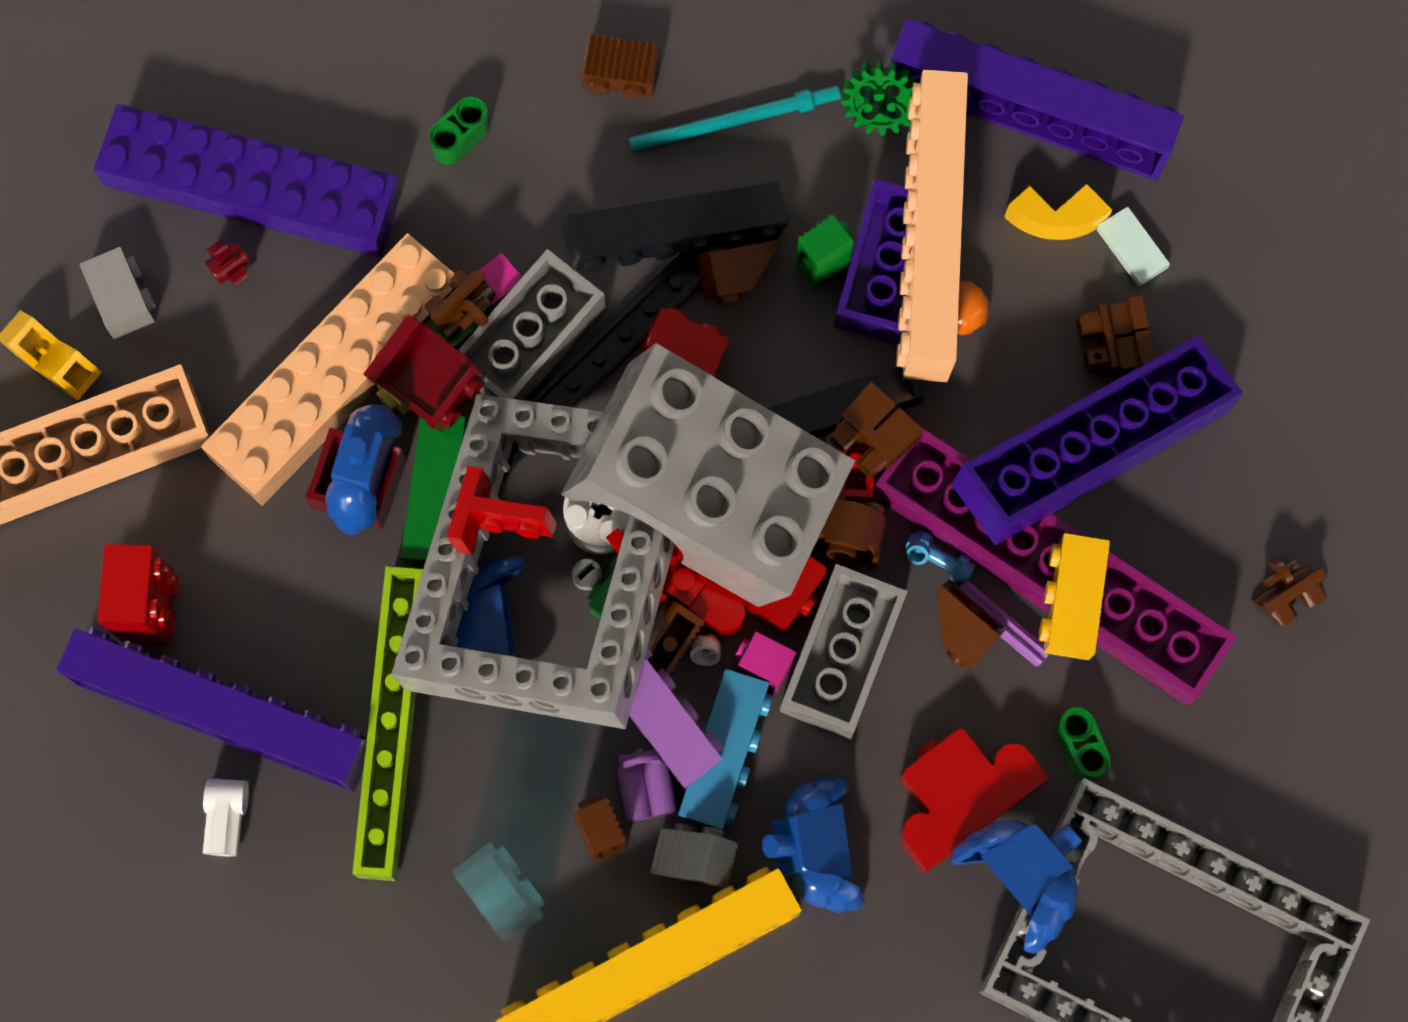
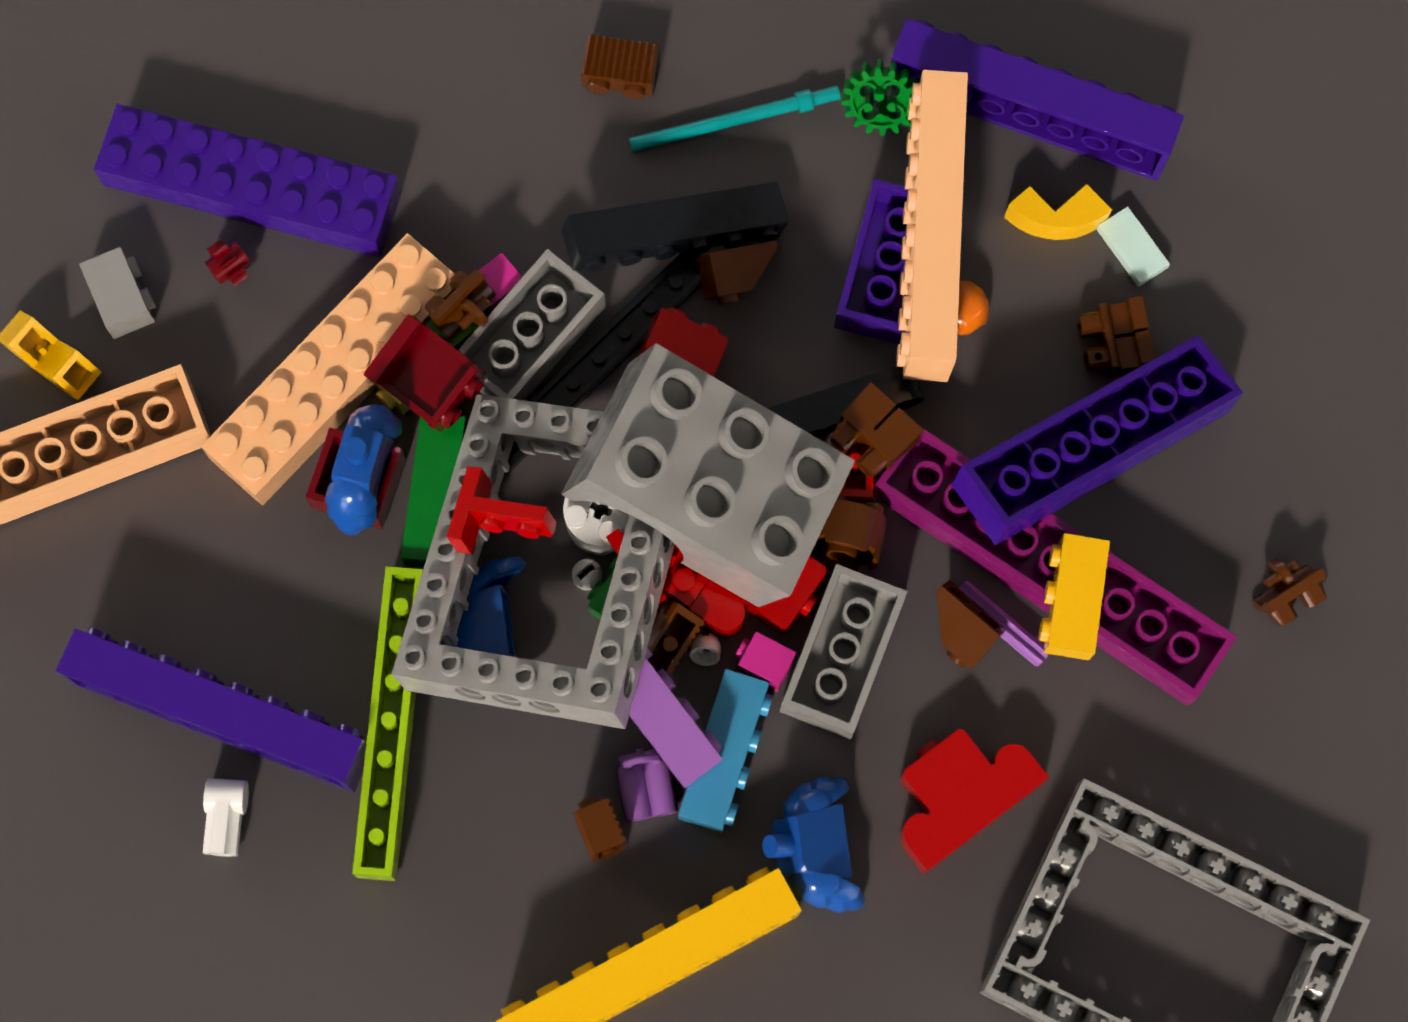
(137, 594): red brick -> none
(454, 127): green beam -> none
(498, 894): clear light blue brick -> none
(694, 856): dark grey brick -> none
(824, 251): green brick -> none
(921, 548): dark azure bar -> none
(1031, 870): blue torso -> none
(1089, 742): green beam -> none

